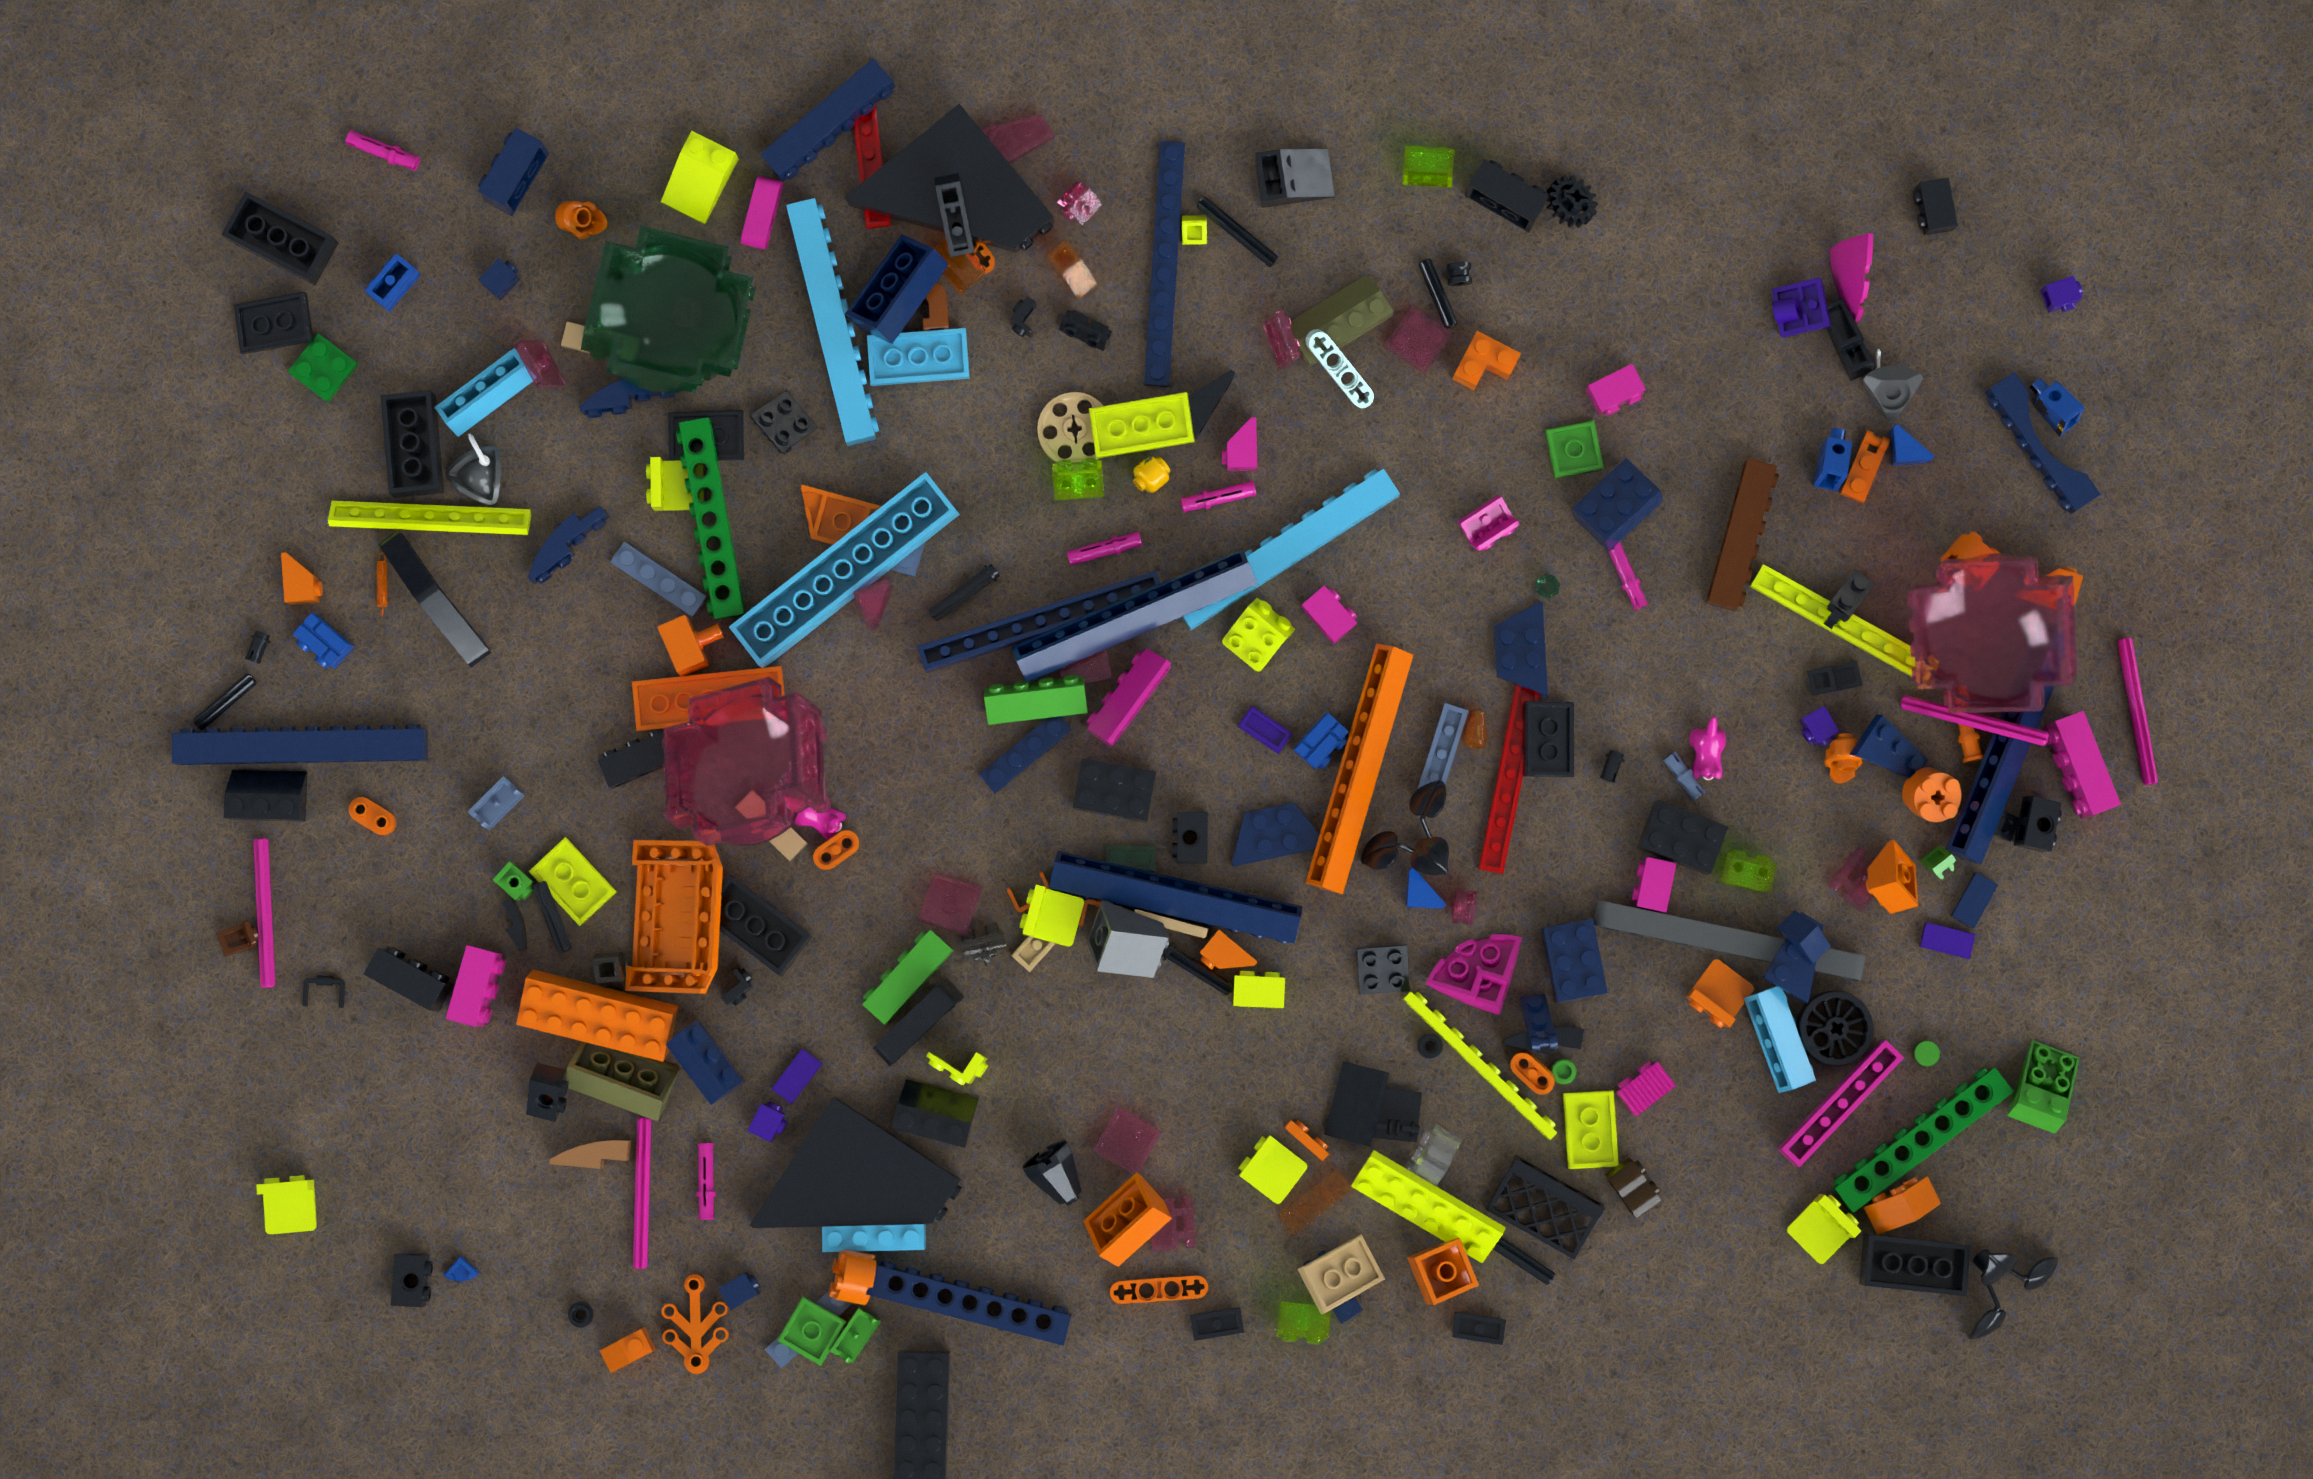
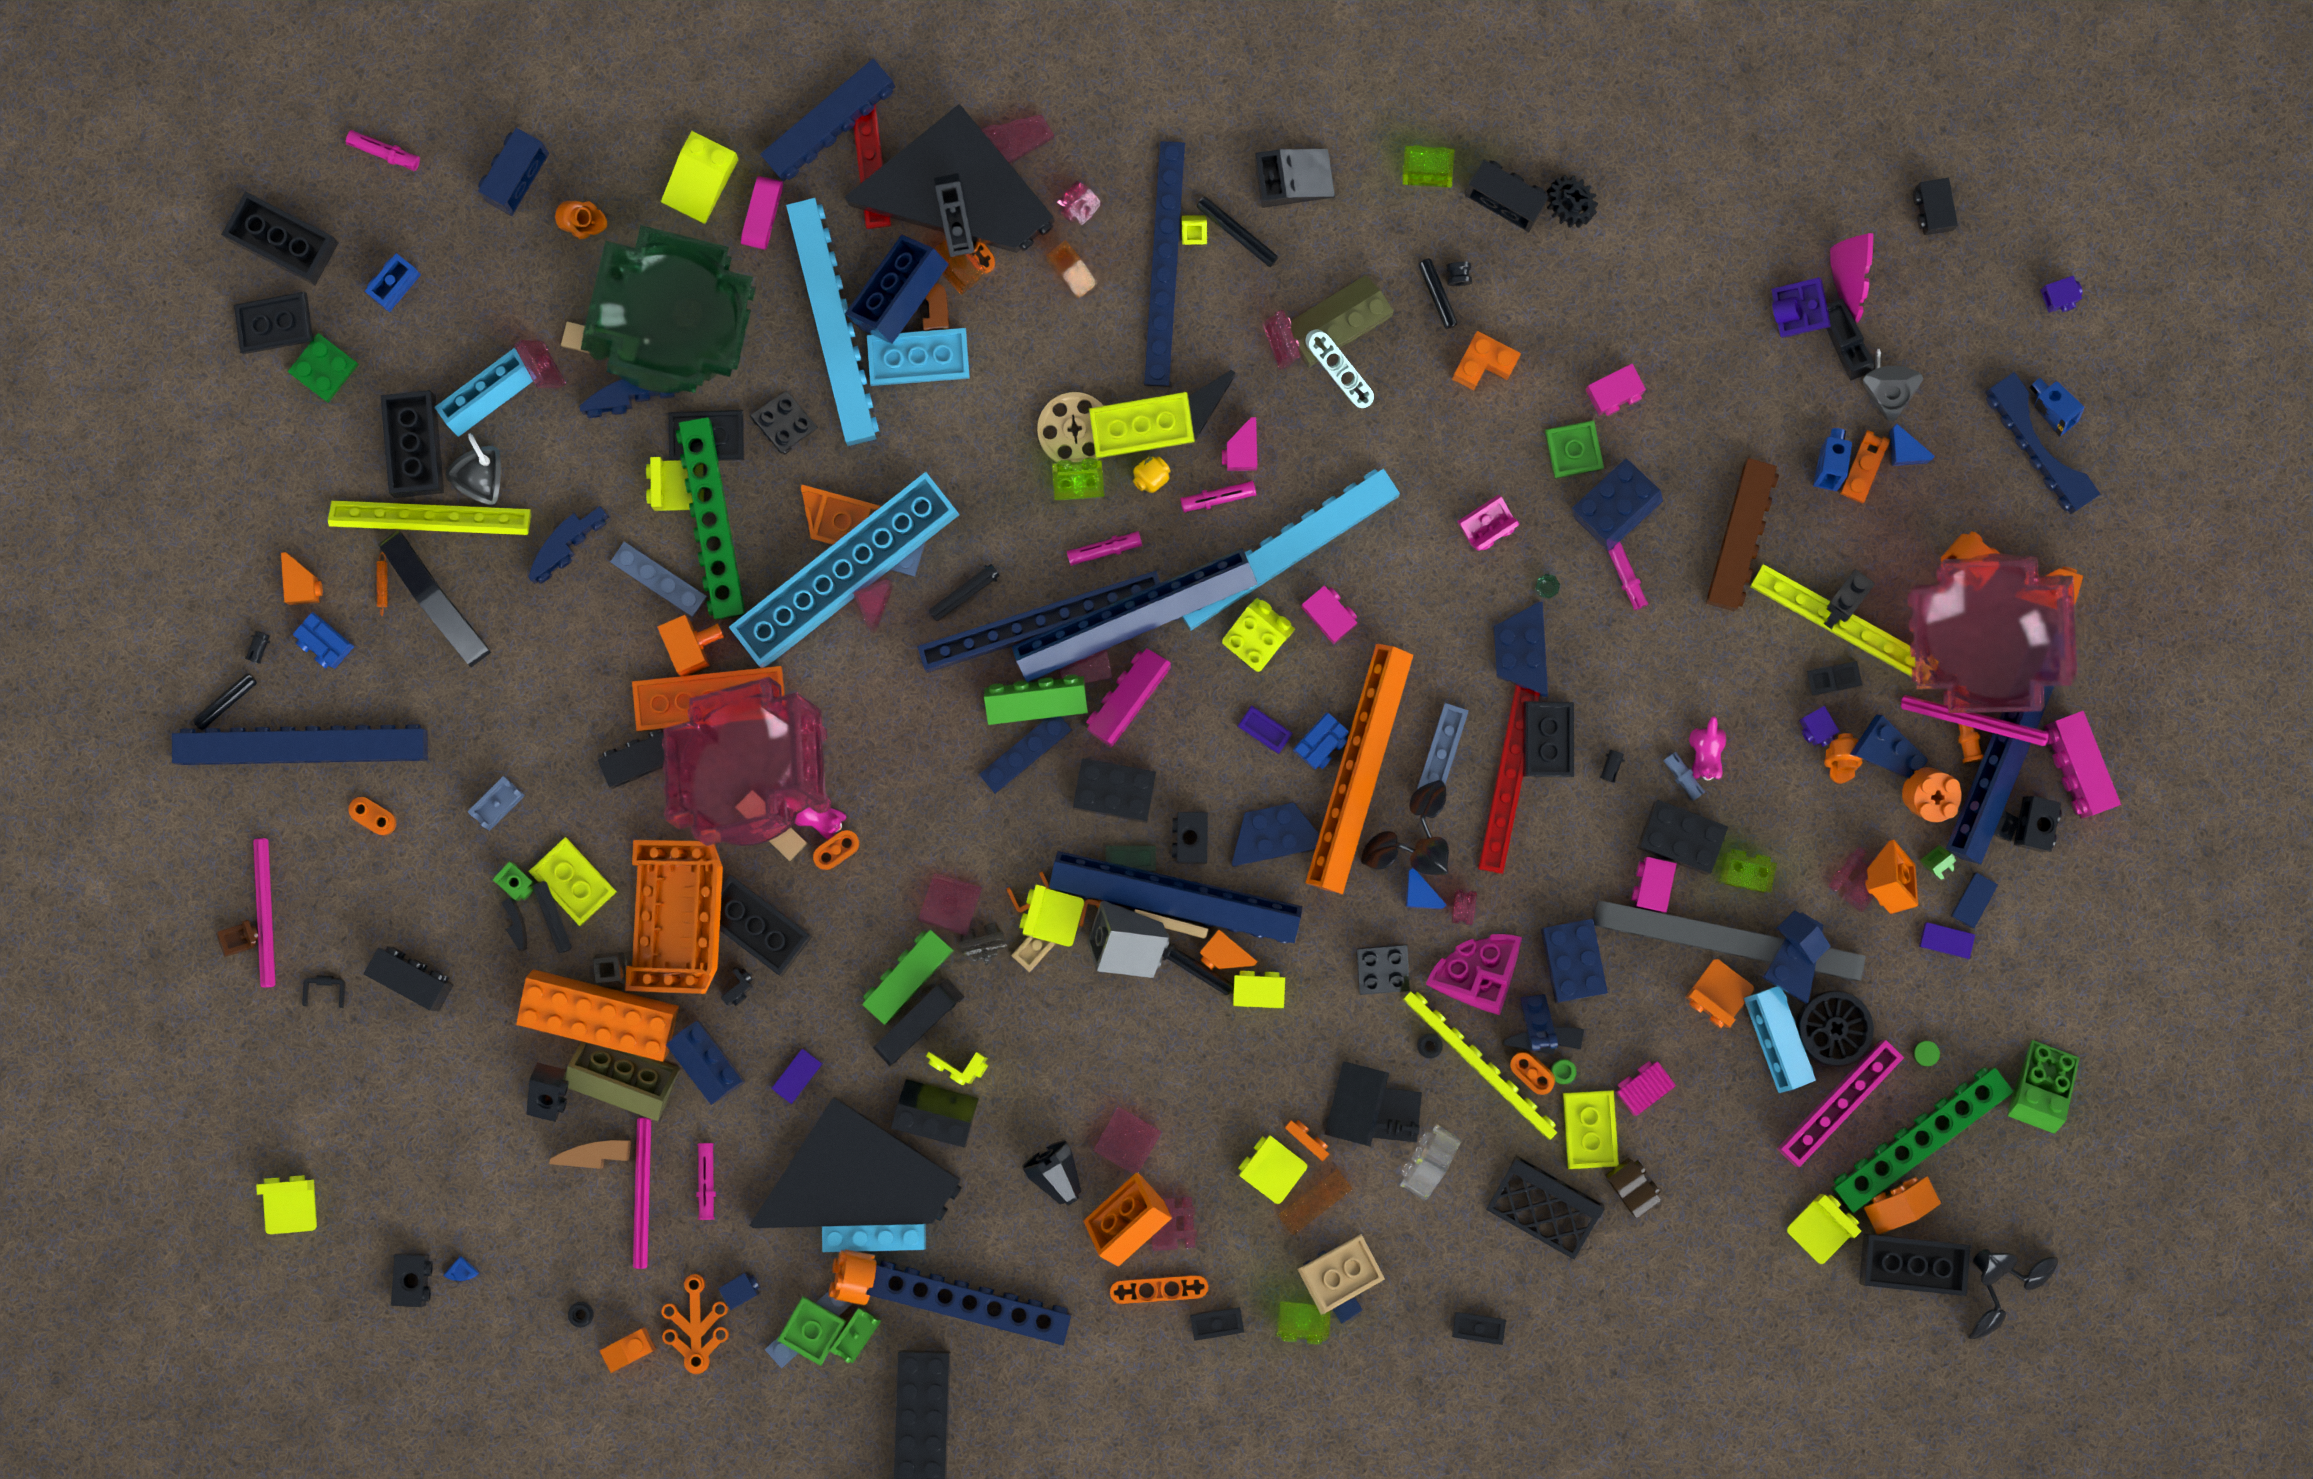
(266, 795): black slope -> none
(476, 986): dark pink brick -> none
(500, 278): dark blue brick -> none
(768, 1121): dark purple brick -> none
(1021, 312): black bracket -> none
(1095, 335): black hinge -> none
(1418, 340): clear pink plate -> none
(1427, 1206): neon yellow plate -> none
(1442, 1271): orange slope -> none
(1476, 731): clear orange cone -> none
(1524, 1261): black axle -> none
(2137, 711): dark pink axle -> none

